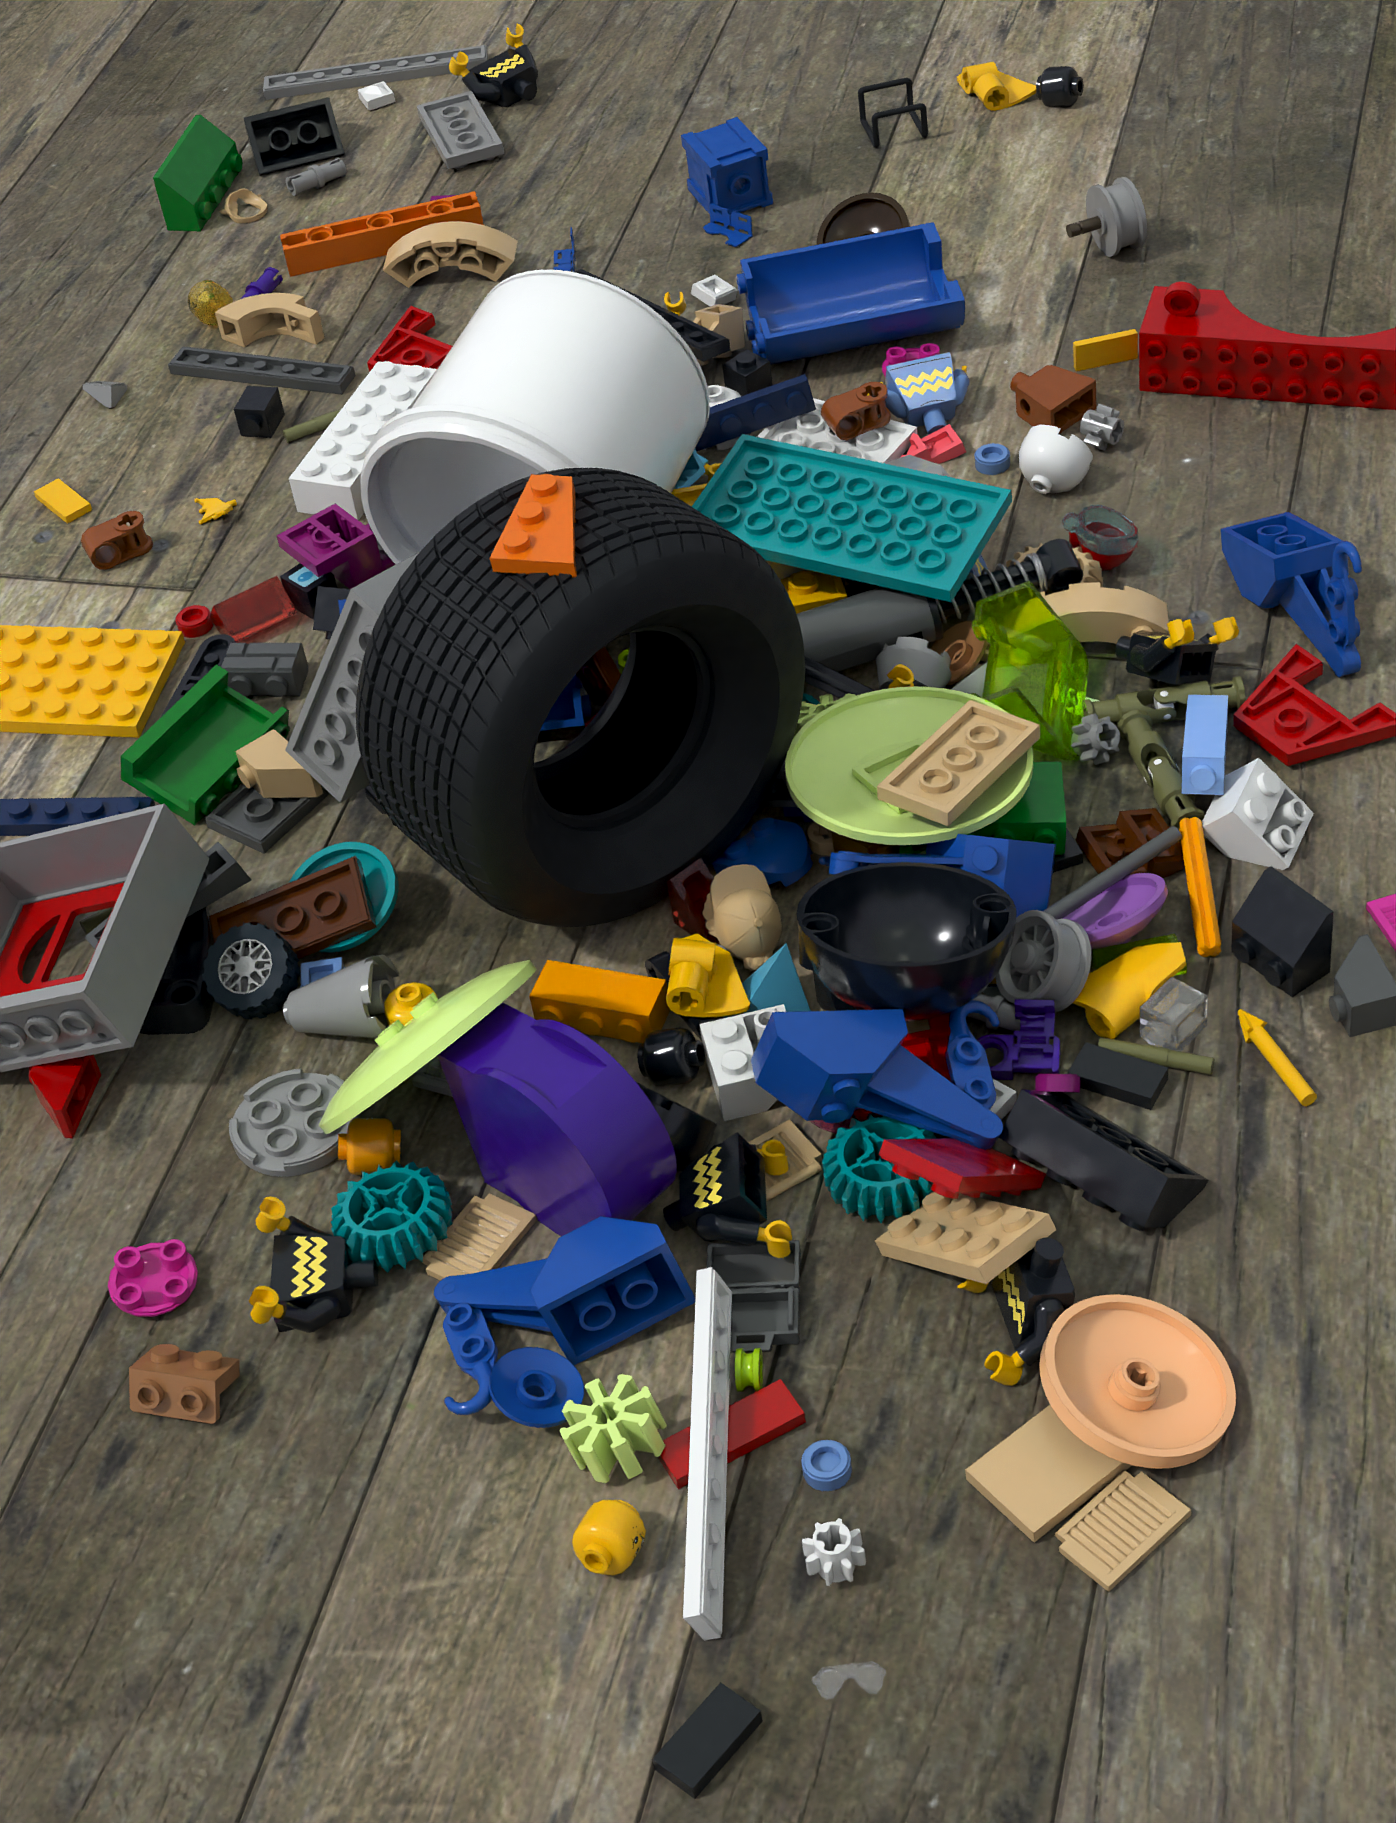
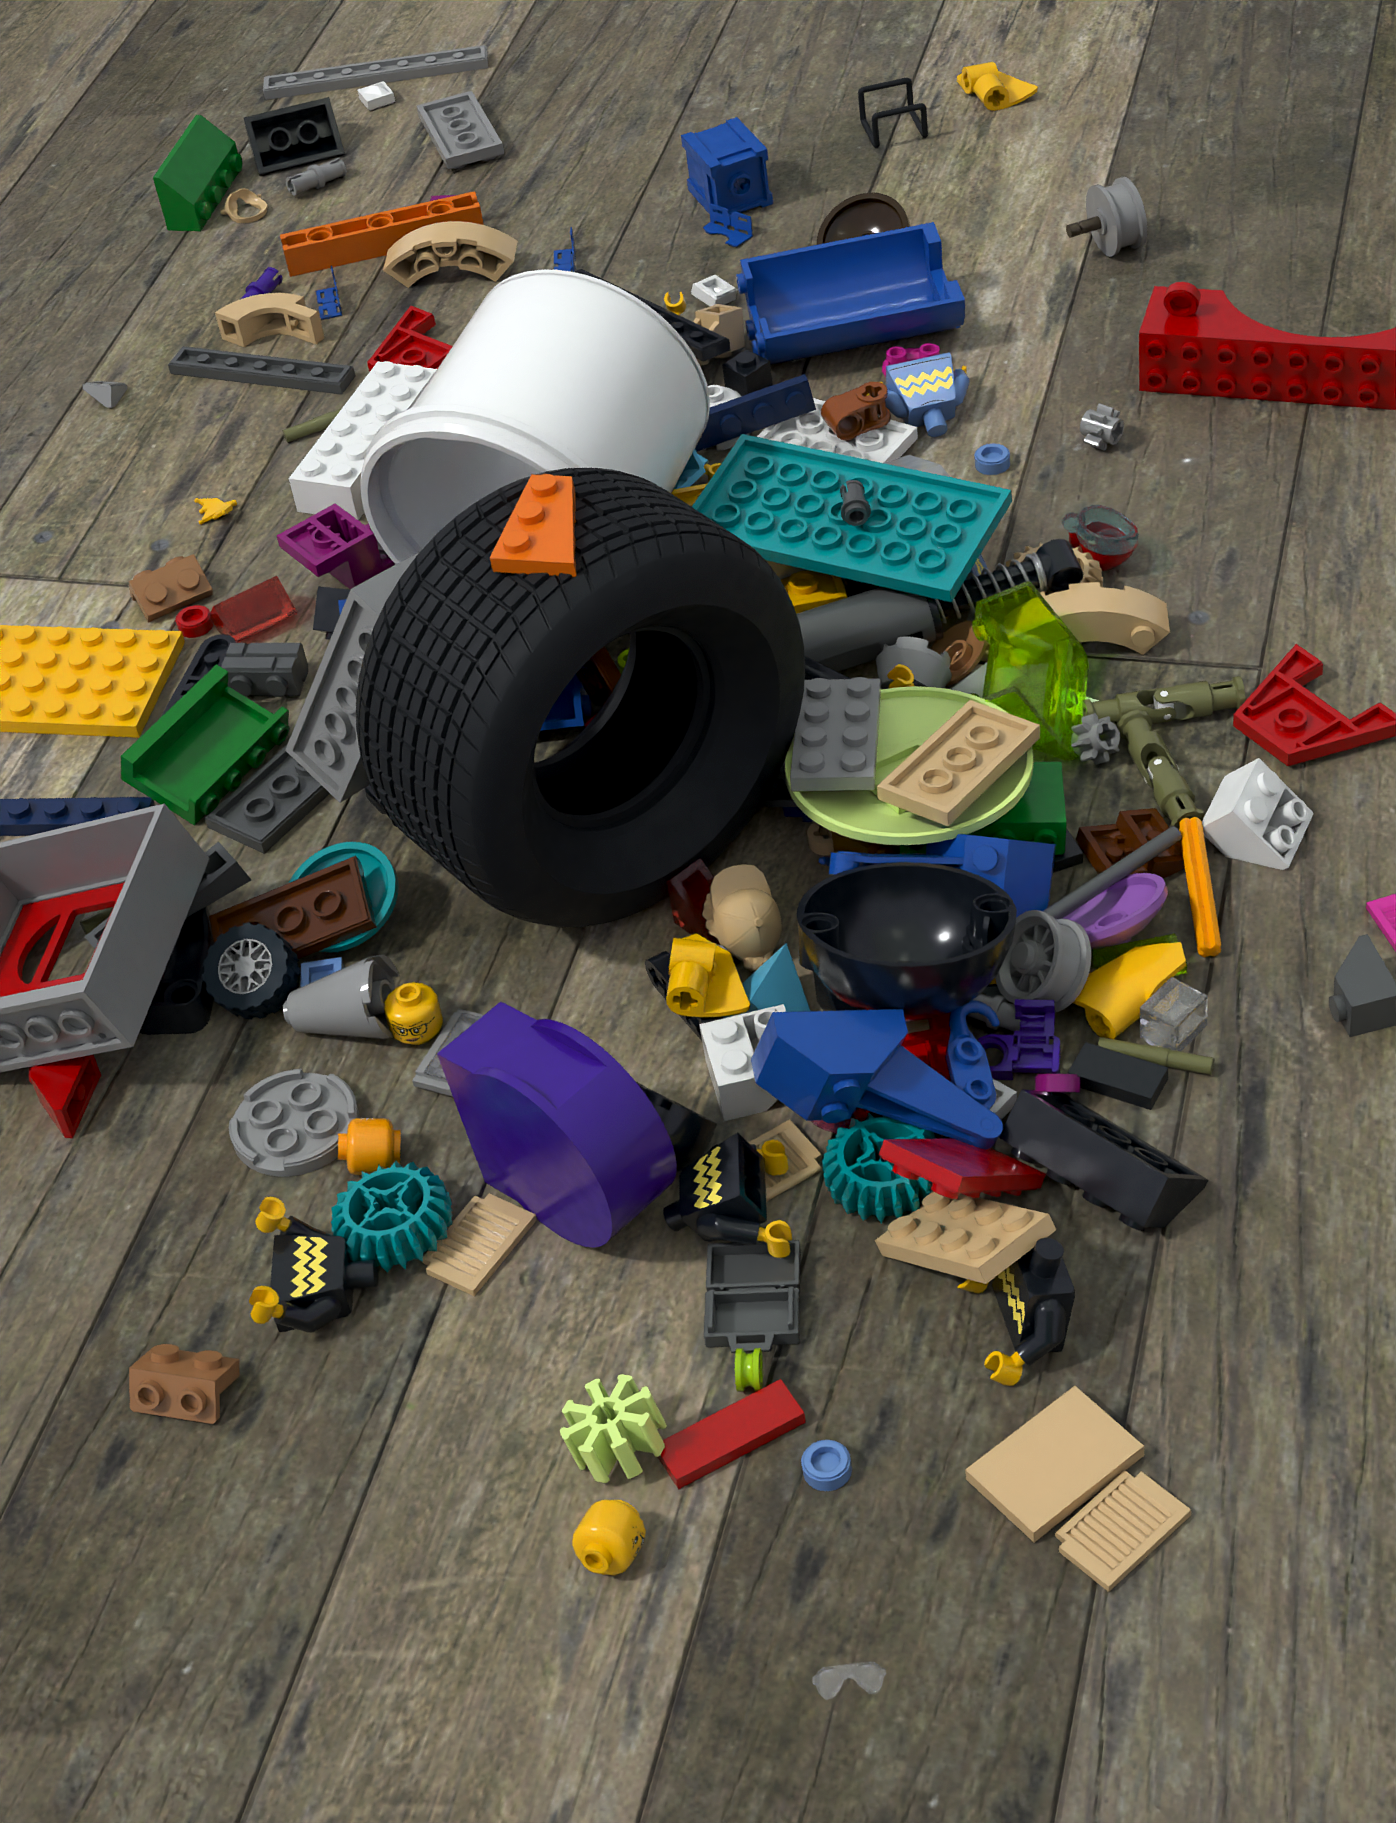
(63, 500): yellow piece -> none
(117, 539): dark orange piece -> none
(152, 1278): dark pink dish -> none
(170, 587): none -> medium nougat bracket
(206, 299): clear yellow head -> none
(259, 411): black brick -> none
(273, 771): tan slope -> none
(302, 587): black brick -> none
(329, 301): none -> blue piece
(430, 1031): yellowish green dish -> none
(502, 78): black torso -> none
(535, 1373): blue dish -> none
(588, 1293): blue slope -> none
(600, 1001): light orange brick -> none
(670, 1056): black head -> none
(707, 1740): black tile -> none
(708, 1456): white tile -> none
(774, 848): blue slope -> none
(833, 1552): white gear -> none
(837, 735): none -> light grey plate
(855, 507): none -> dark grey pin
(937, 446): coral slope -> none
(1052, 460): white cylinder -> none
(1053, 396): dark orange torso -> none
(1059, 86): black head -> none
(1105, 350): yellow piece -> none
(1137, 1381): light nougat dish -> none
(1176, 655): black torso -> none
(1205, 745): light blue brick -> none
(1254, 1031): yellow piece -> none
(1283, 933): black slope -> none
(1305, 572): blue slope -> none

